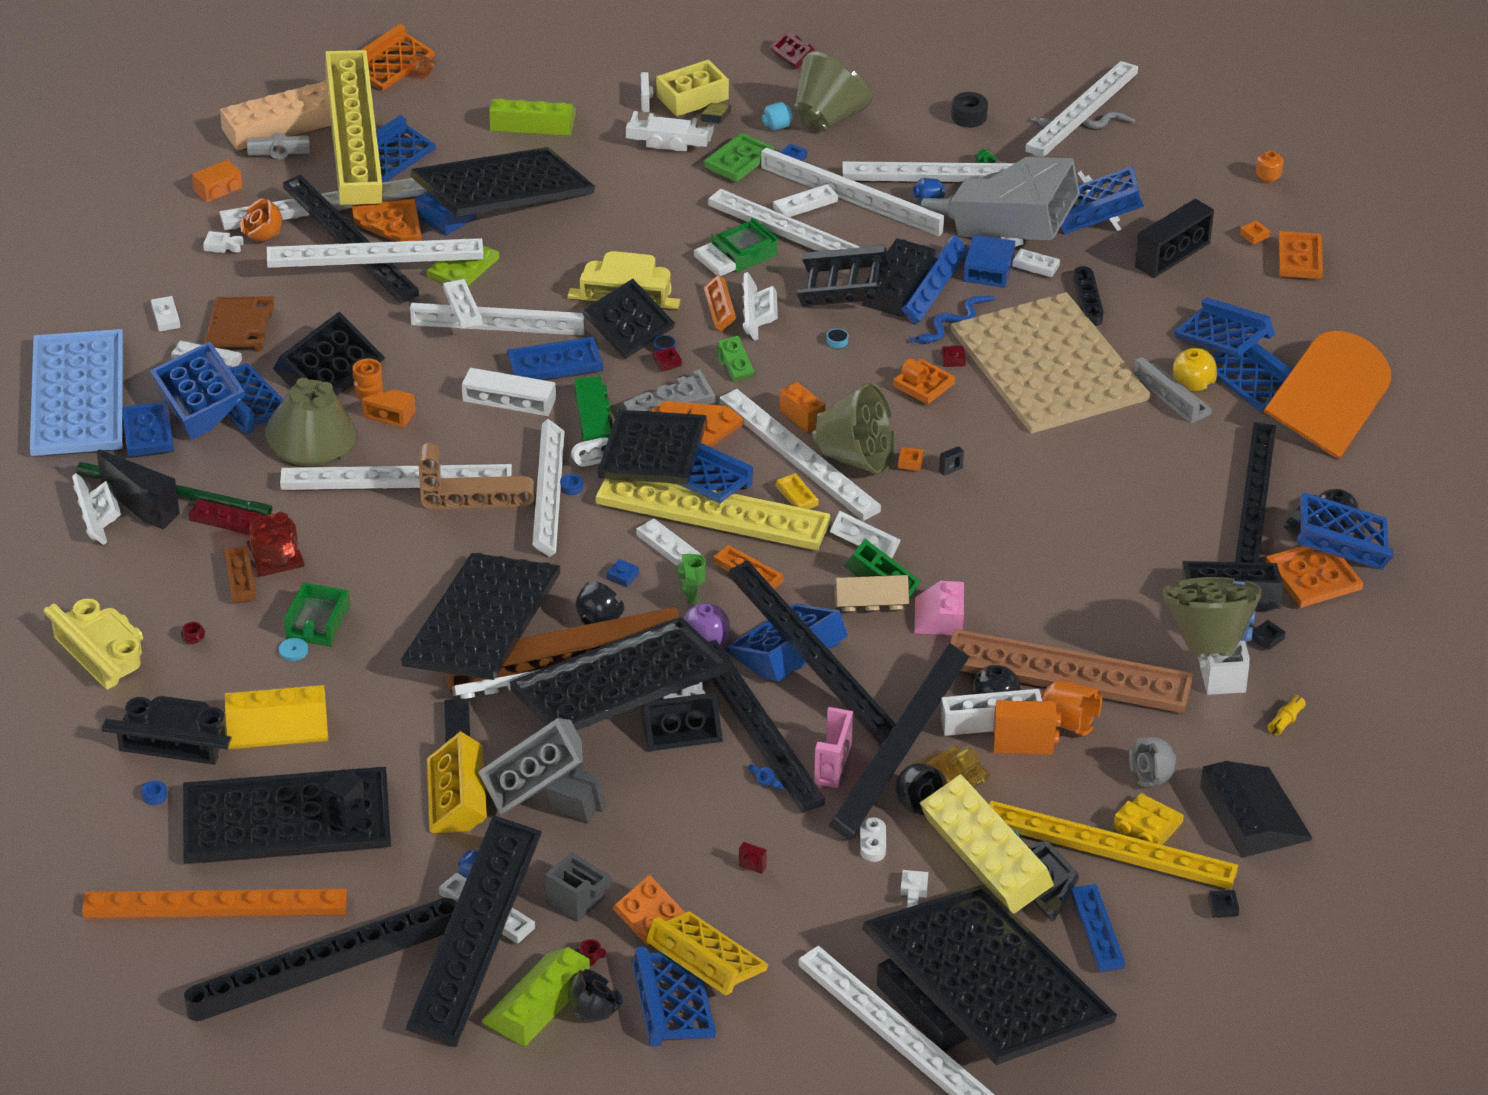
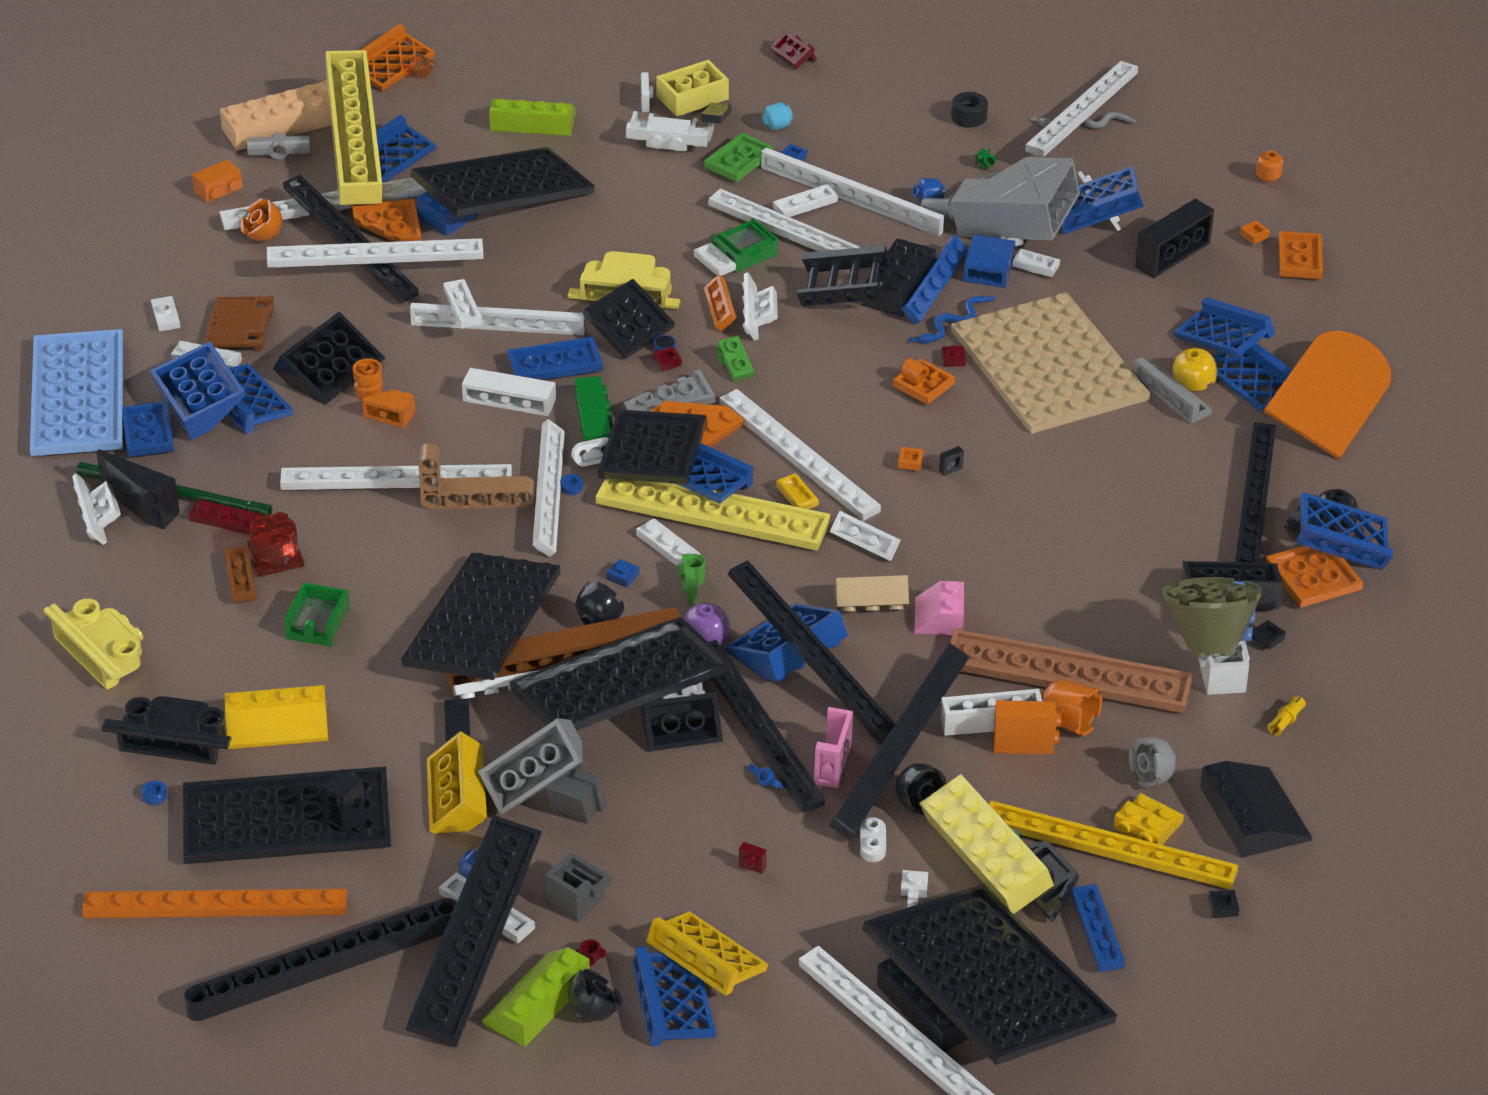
(192, 632): dark red plate -> none
(219, 242): white plate -> none
(288, 654): medium azure wheel -> none
(310, 425): olive cone -> none
(463, 269): lime plate -> none
(644, 904): orange plate -> none
(731, 557): orange plate -> none
(800, 406): orange brick -> none
(829, 92): olive cone -> none
(837, 338): tile -> none
(858, 430): olive cone -> none
(871, 562): green slope -> none
(916, 170): white plate -> none
(963, 762): clear yellow plate -> none
(995, 679): black cylinder -> none
(1088, 295): black beam -> none

